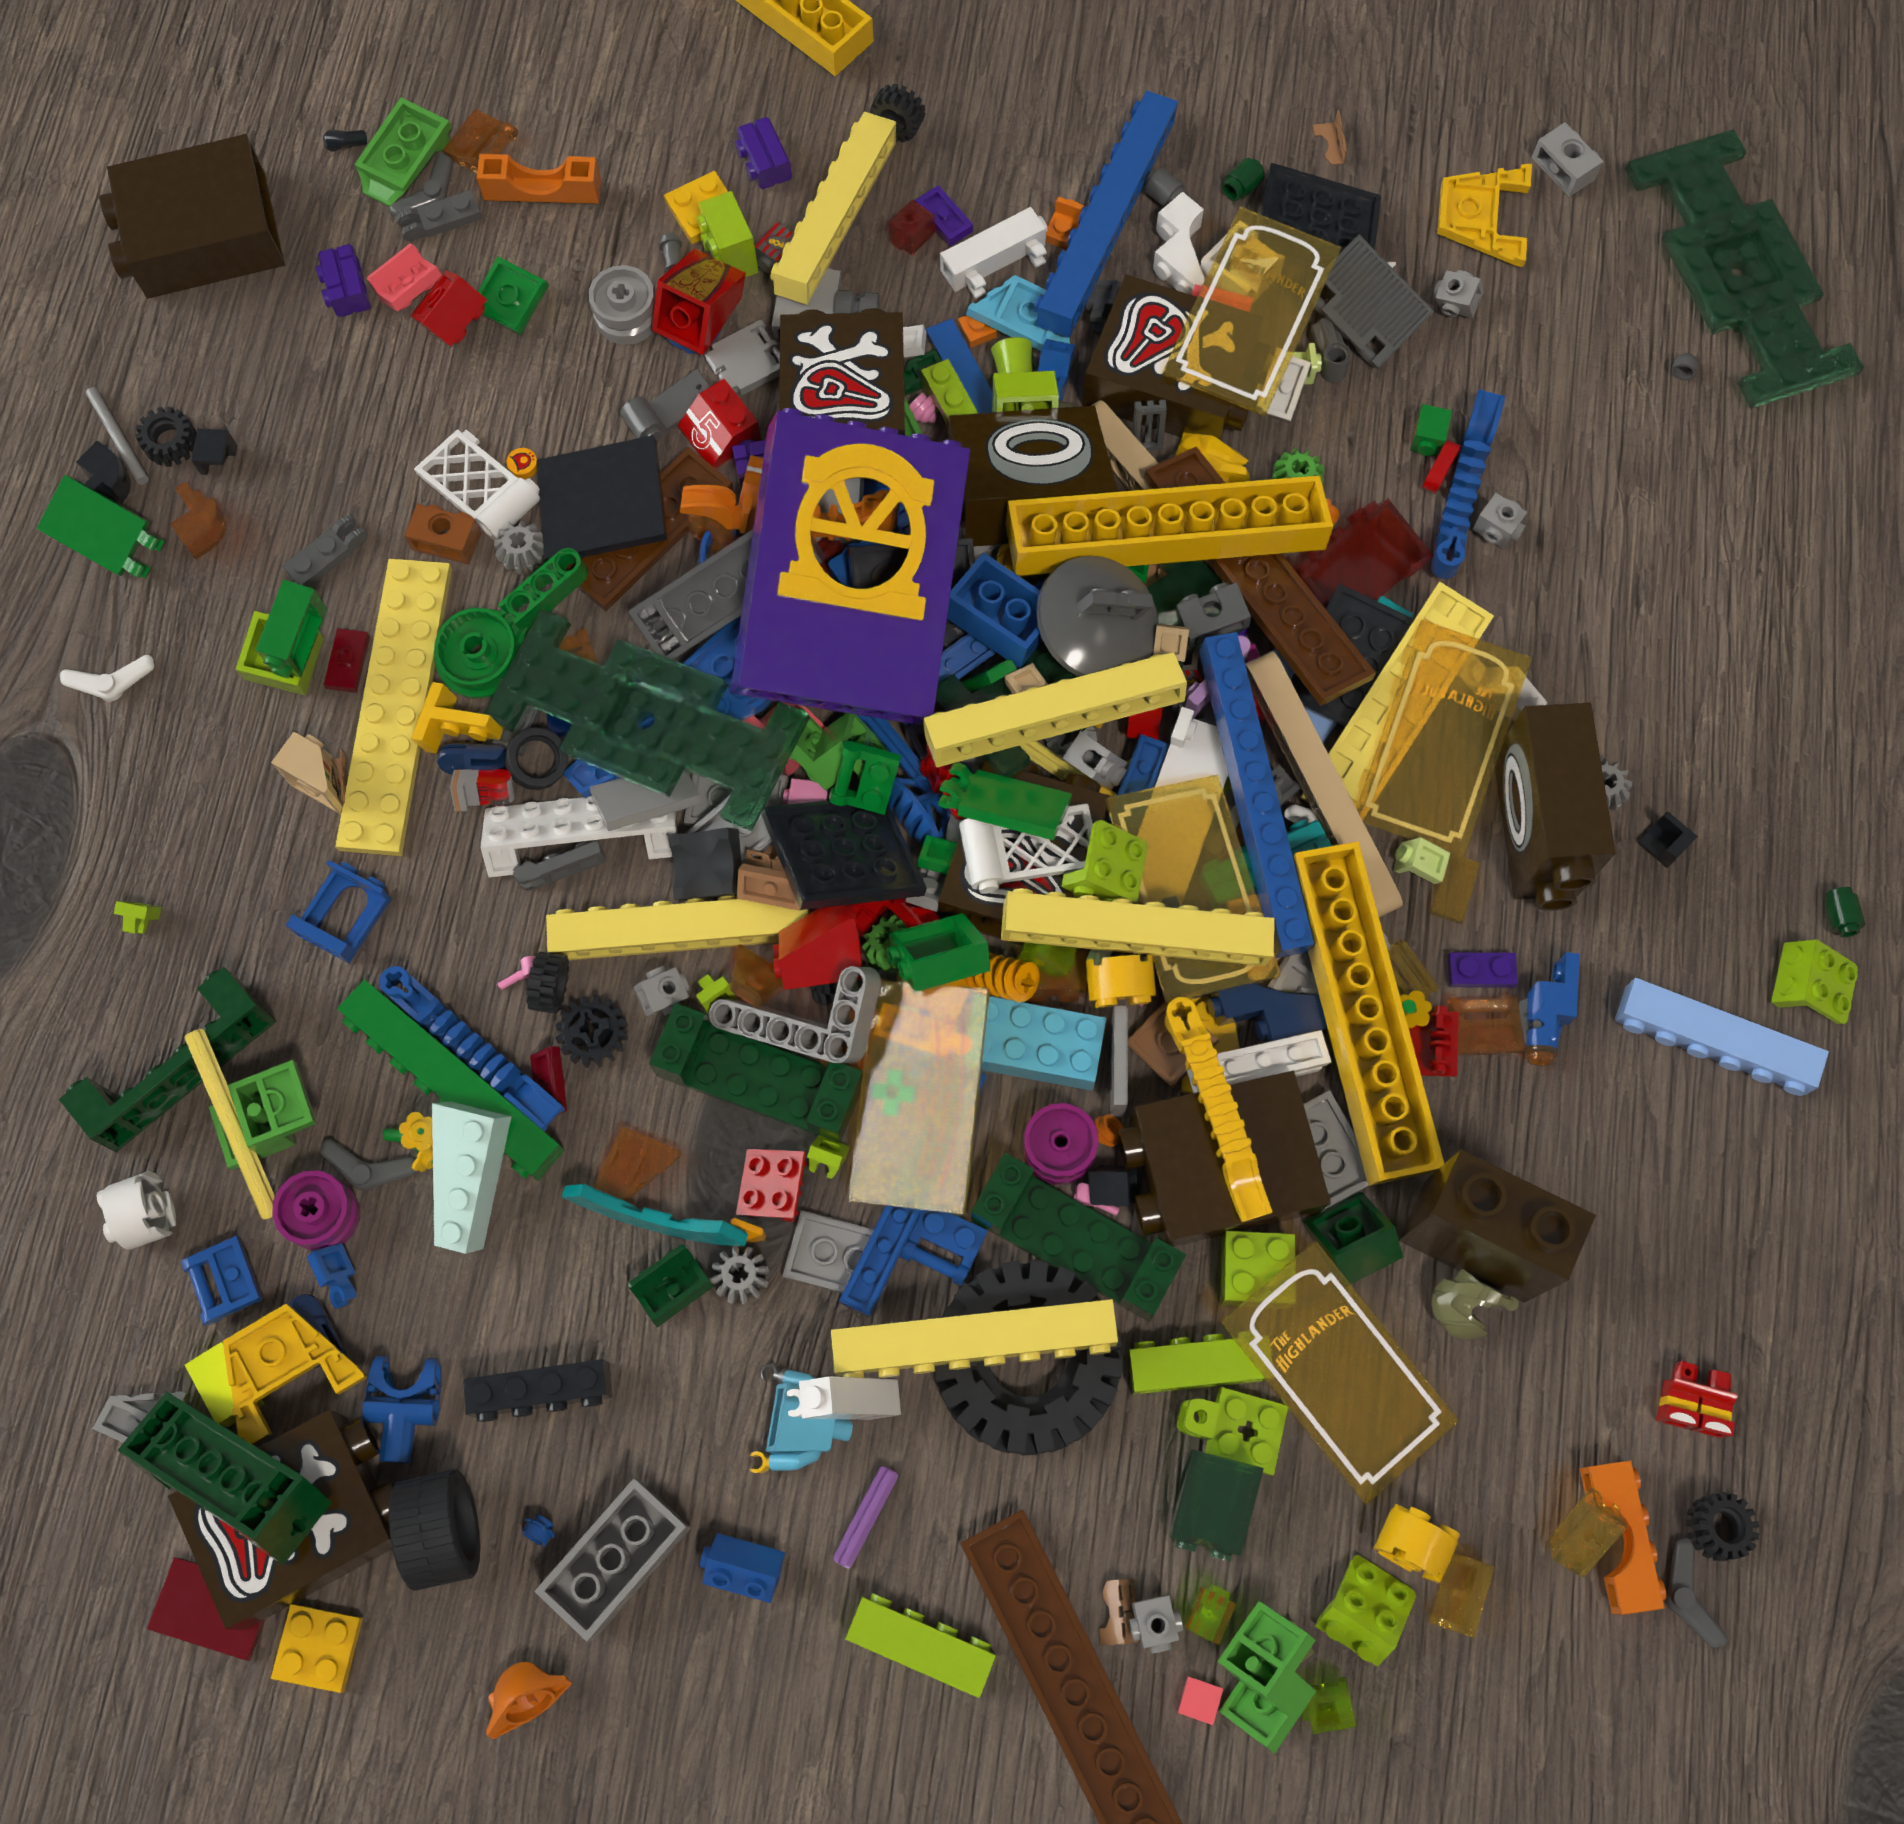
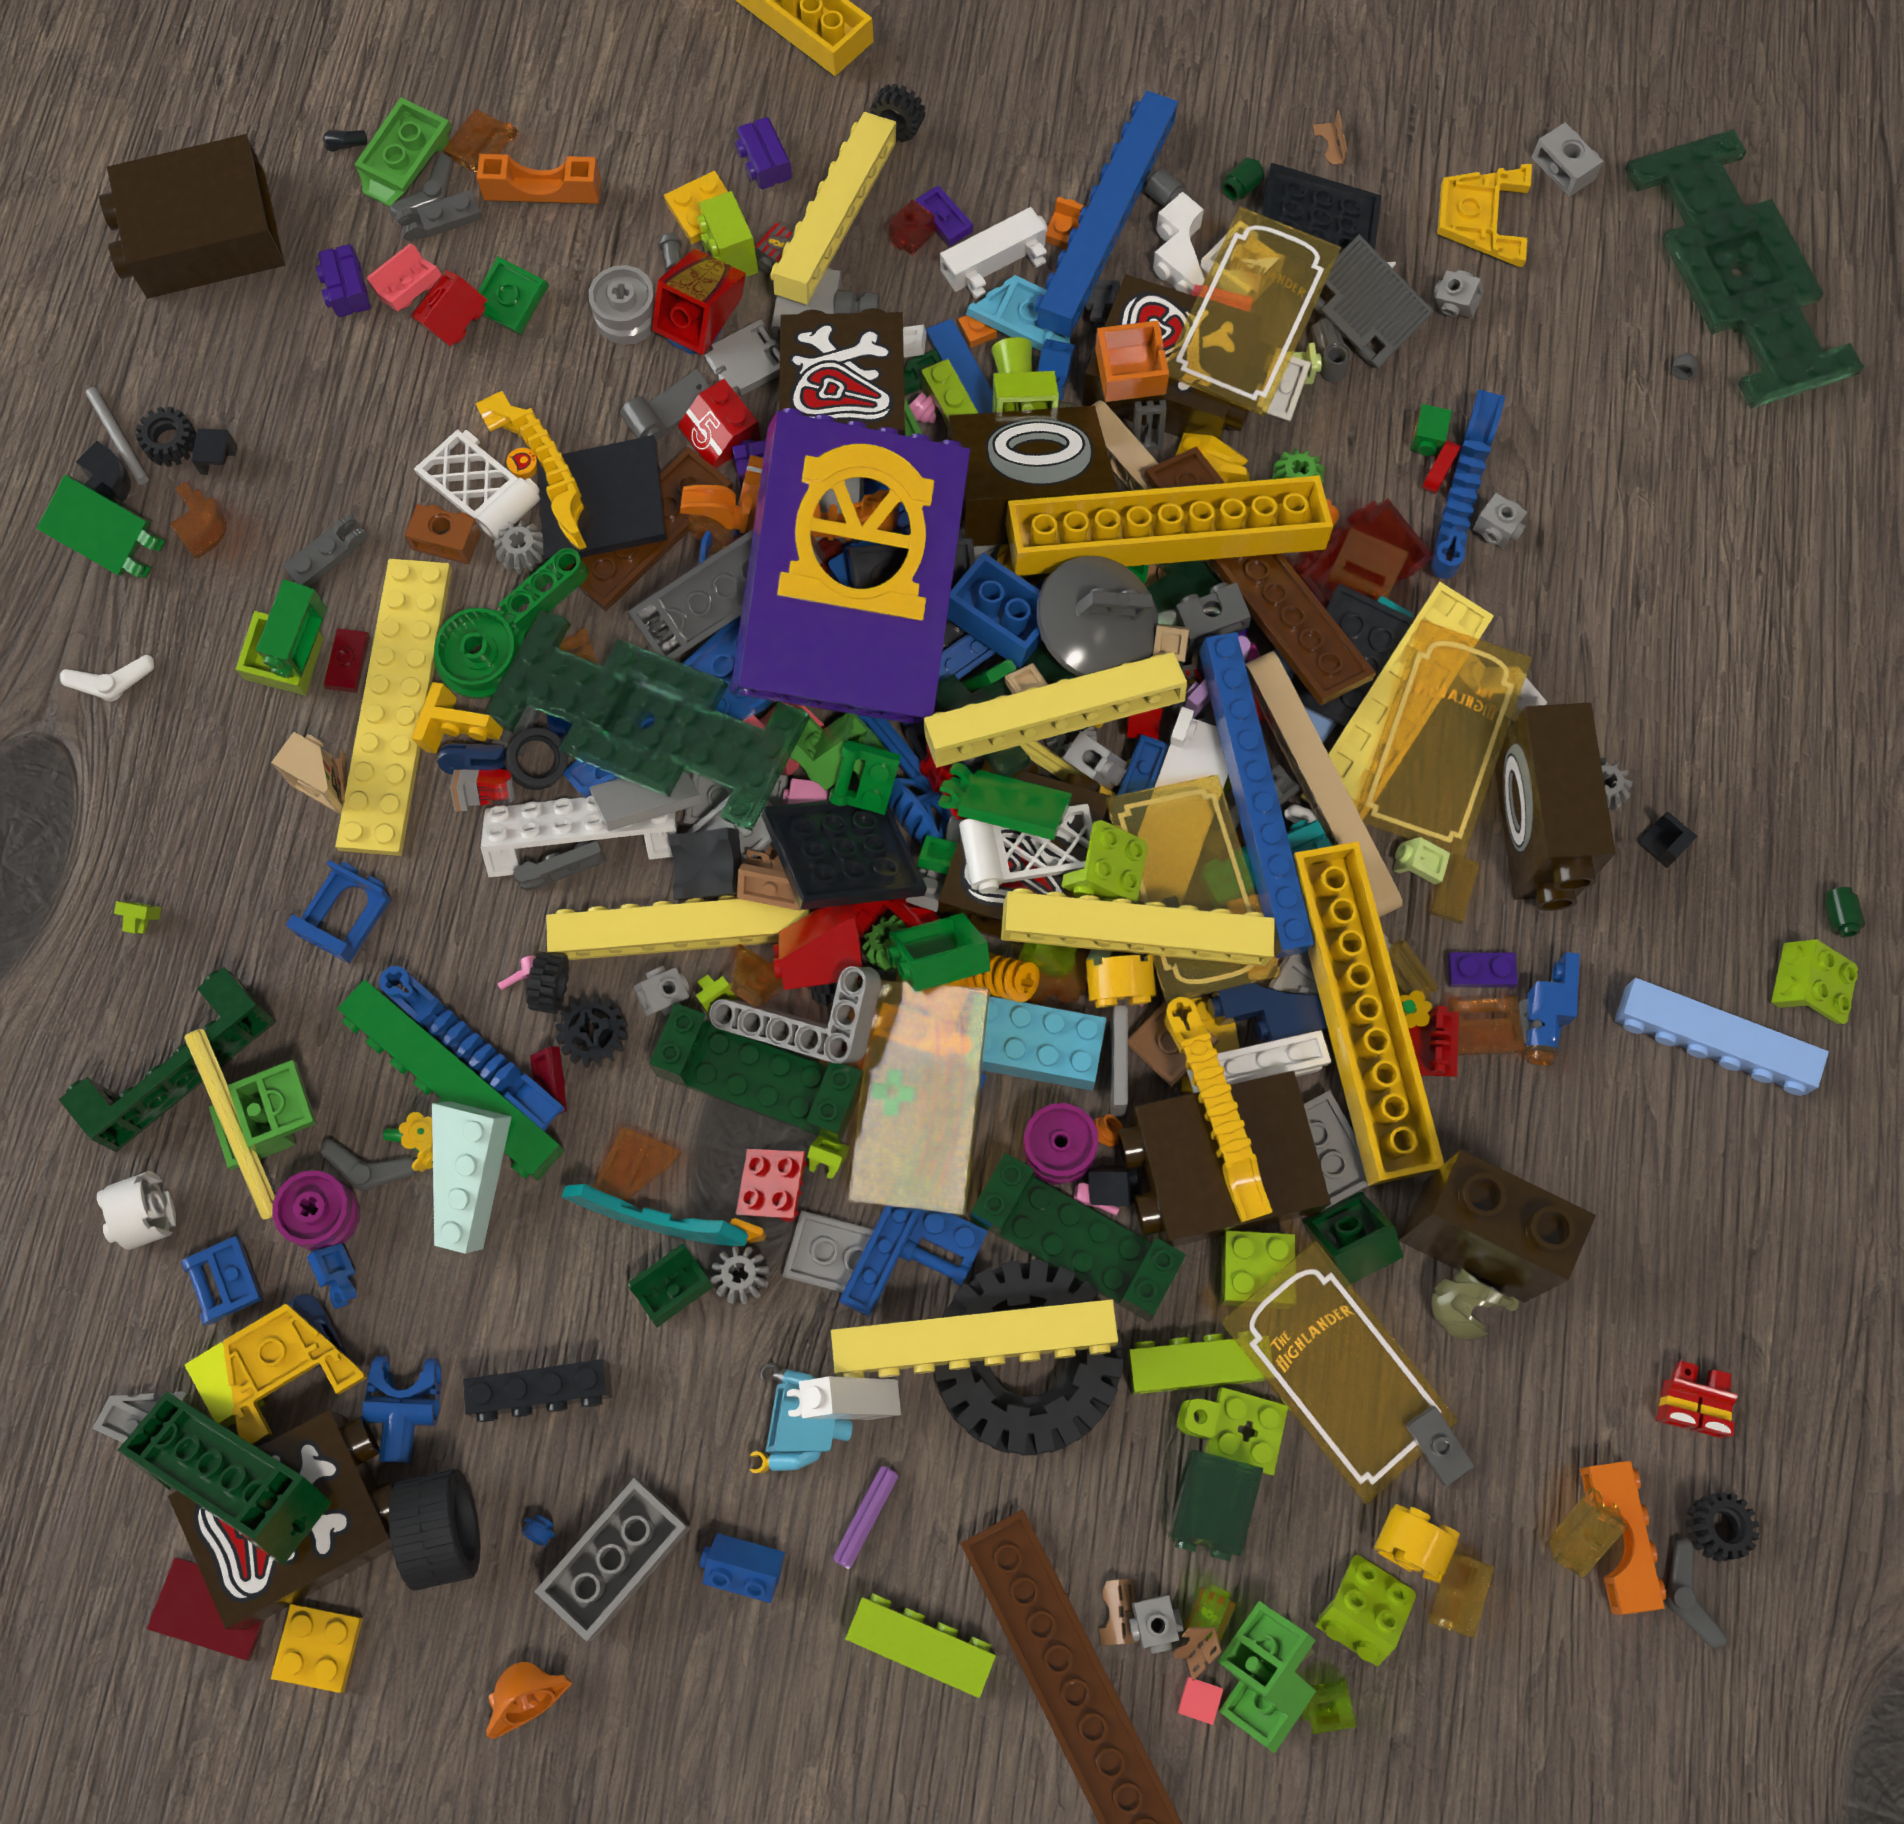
(562, 486): none -> yellow piece
(1129, 359): none -> orange piece
(1202, 1654): none -> medium nougat piece
(1372, 555): none -> clear orange plate
(1439, 1445): none -> dark grey plate

